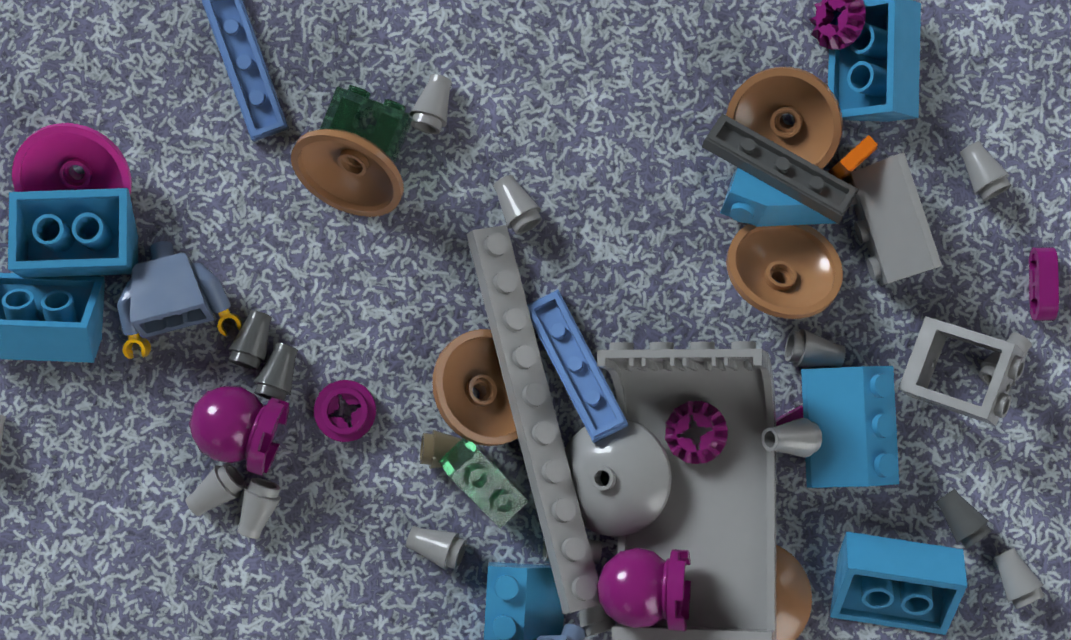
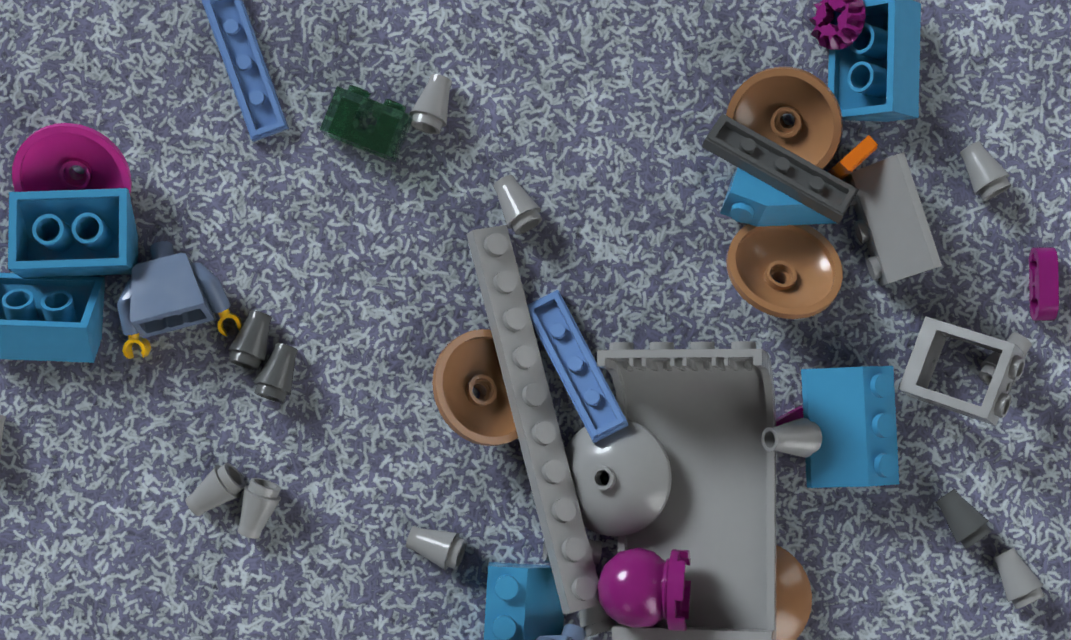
(236, 426): magenta tile -> none
(328, 403): magenta gear -> none
(347, 172): medium nougat dish -> none
(435, 446): dark tan cone -> none
(483, 482): clear green brick -> none
(705, 416): magenta gear -> none
(811, 350): light grey cone -> none
(898, 583): dark azure slope -> none

